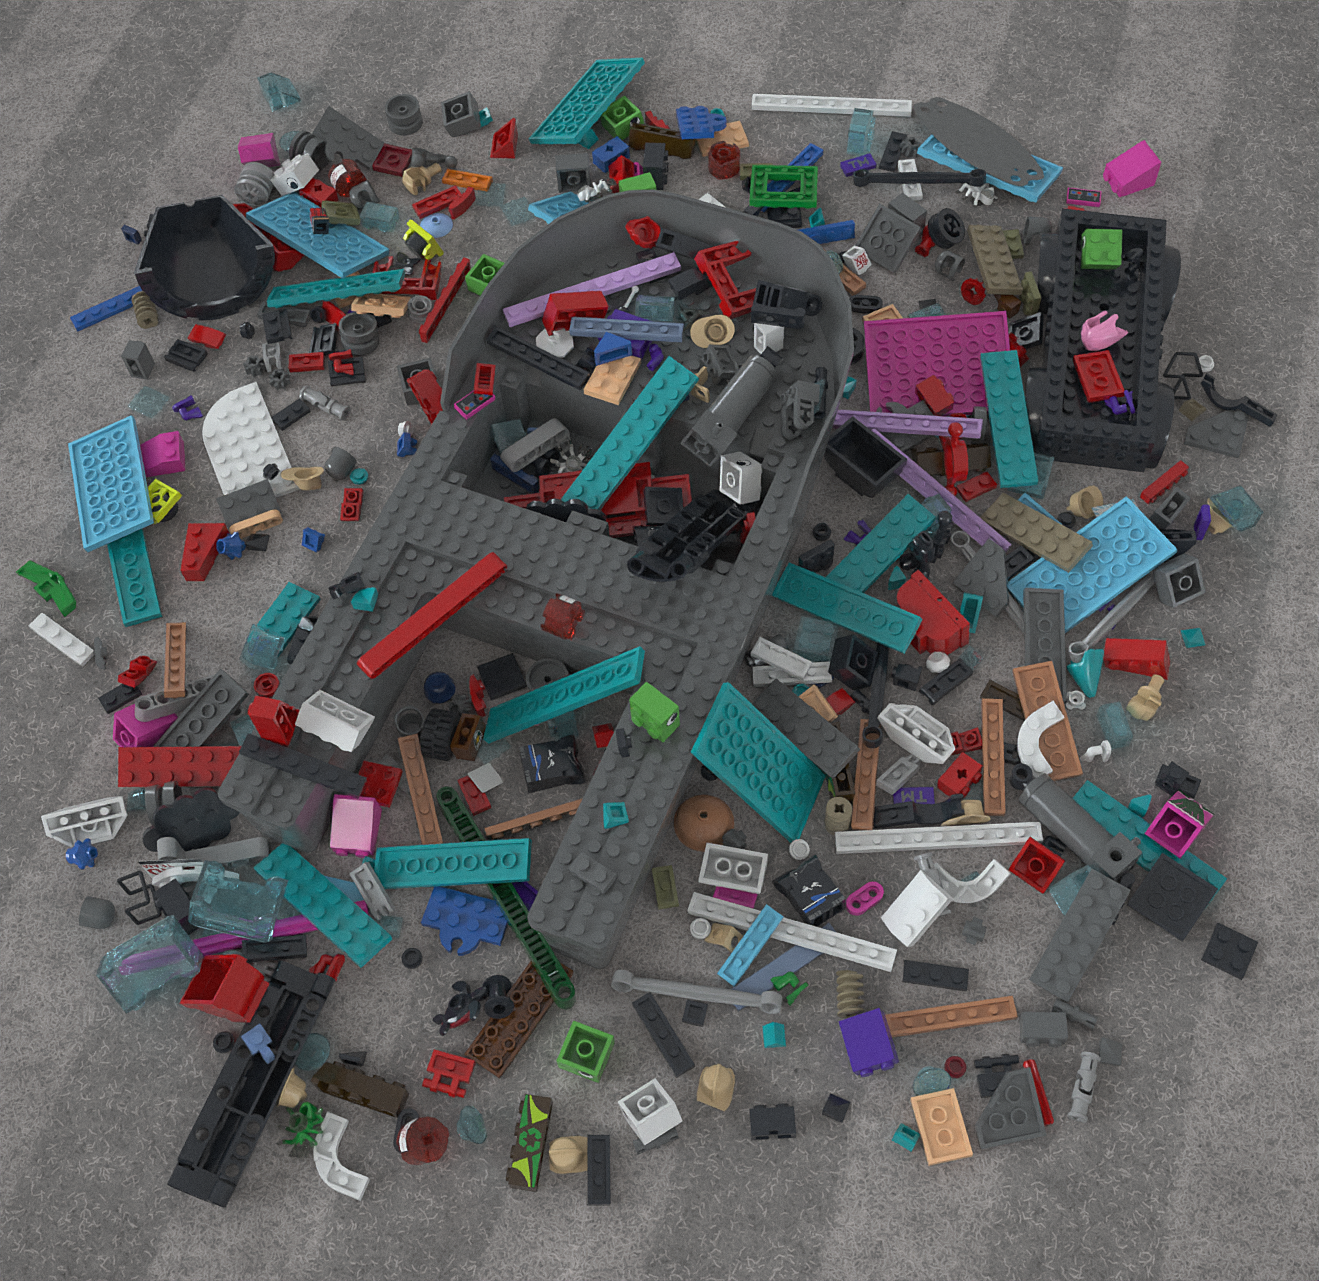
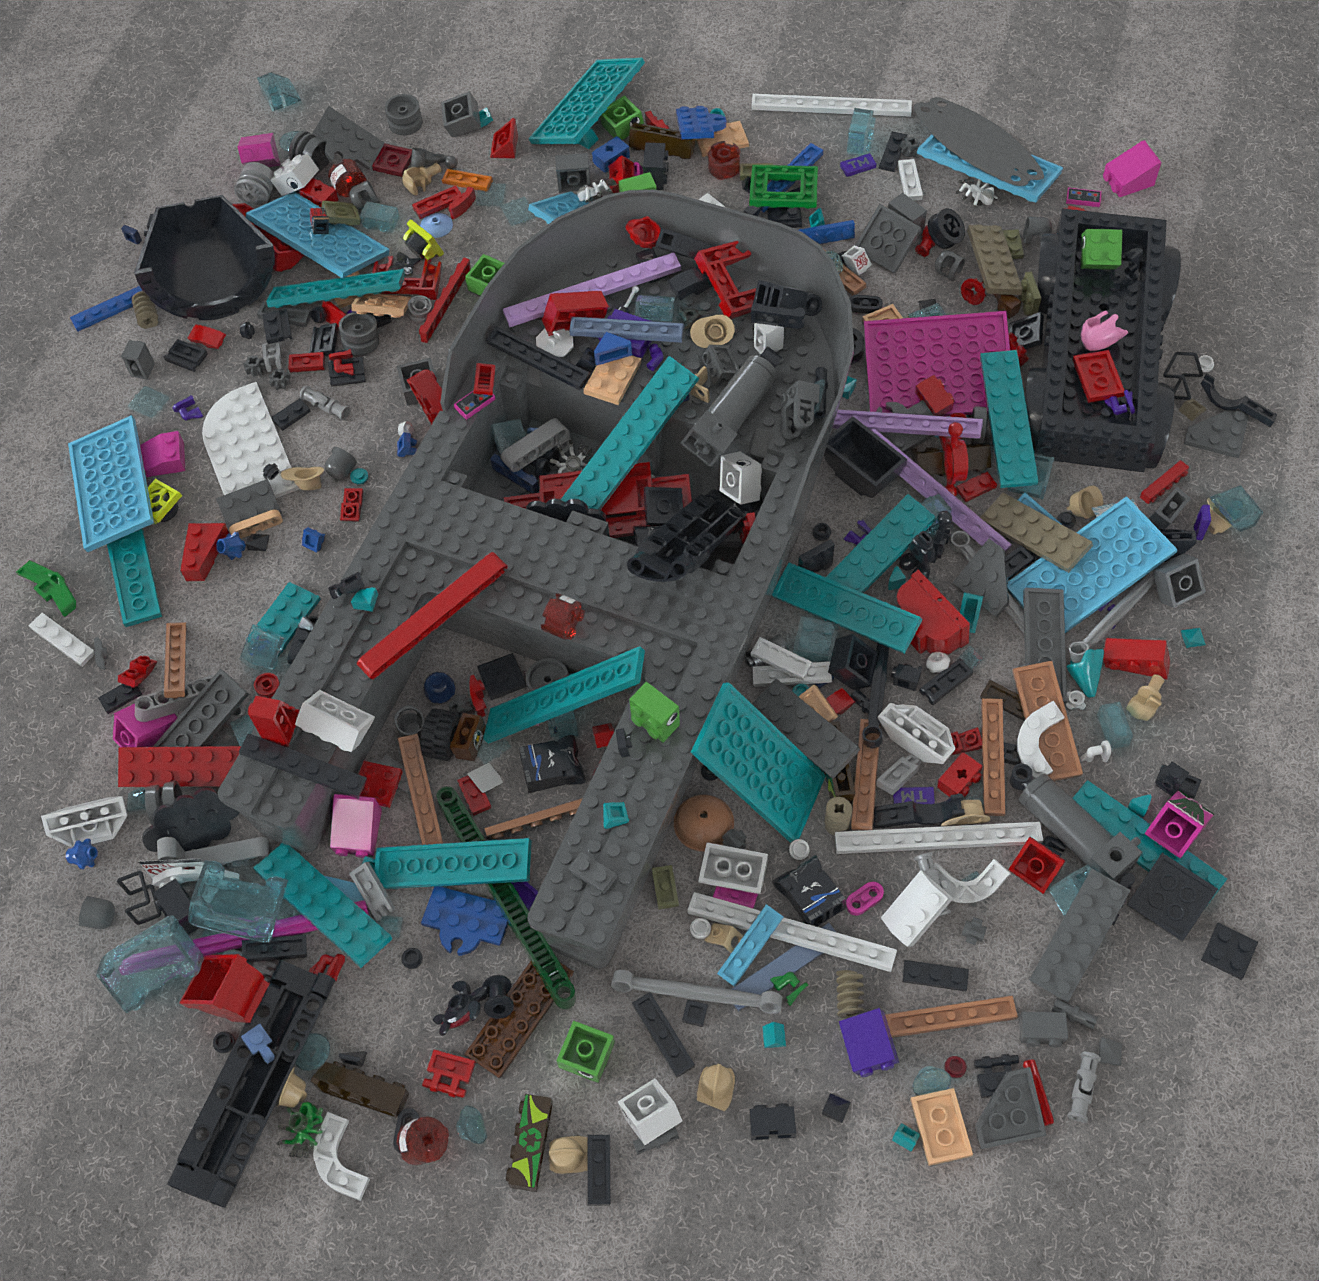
(975, 178): black piece -> none

